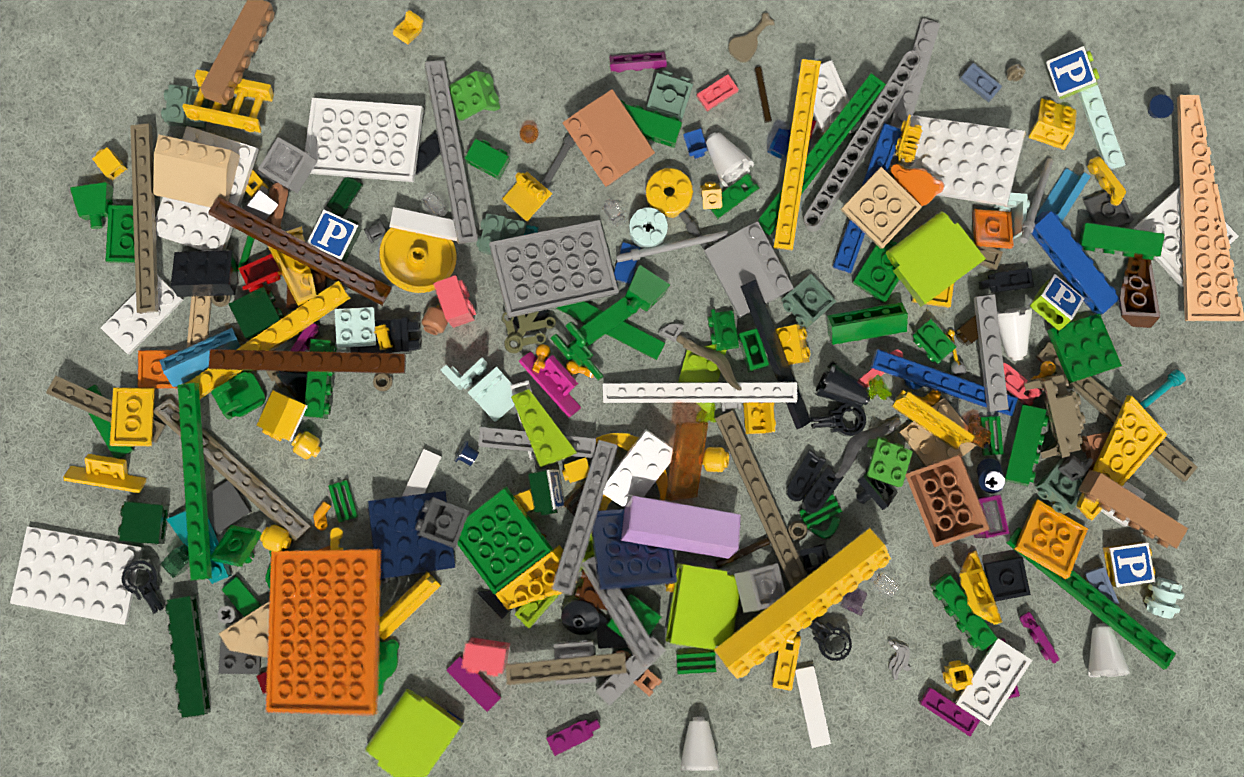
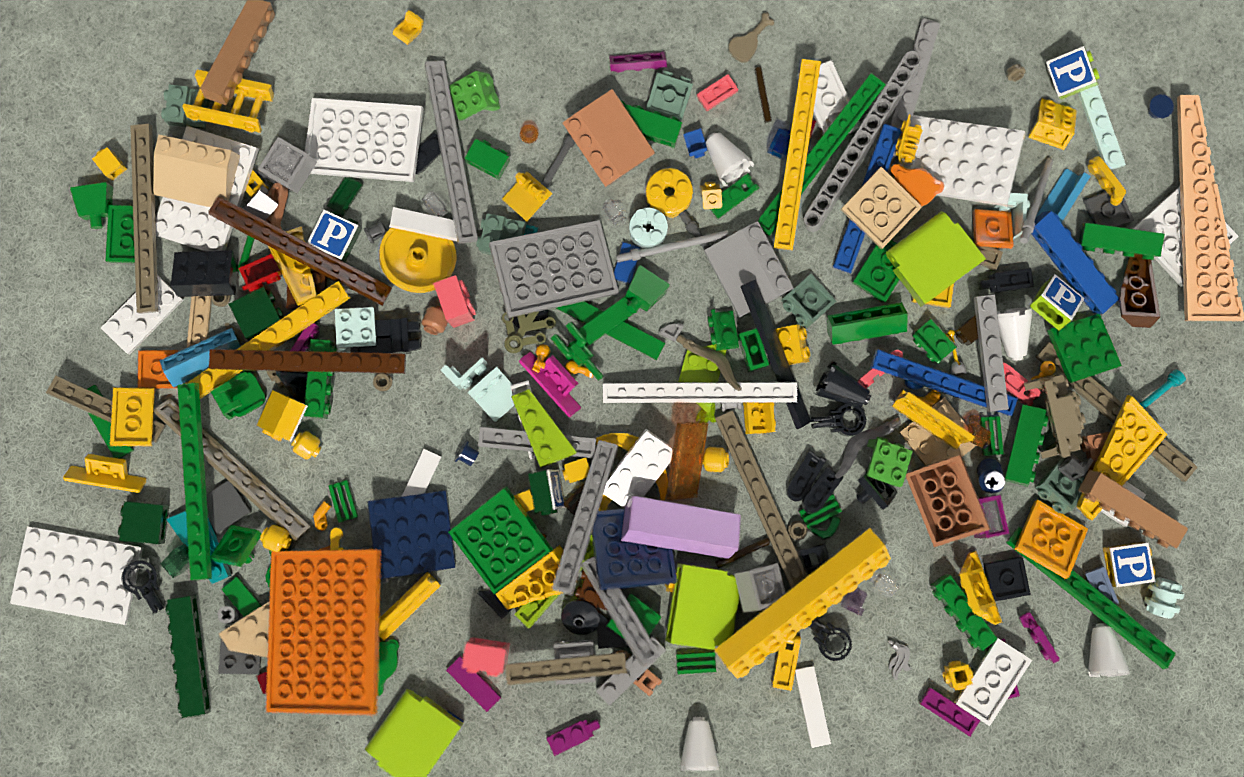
(382, 336): yellow pin -> none
(441, 522): dark grey plate -> none
(877, 387): clear neon green piece -> none
(980, 82): sand blue plate -> none

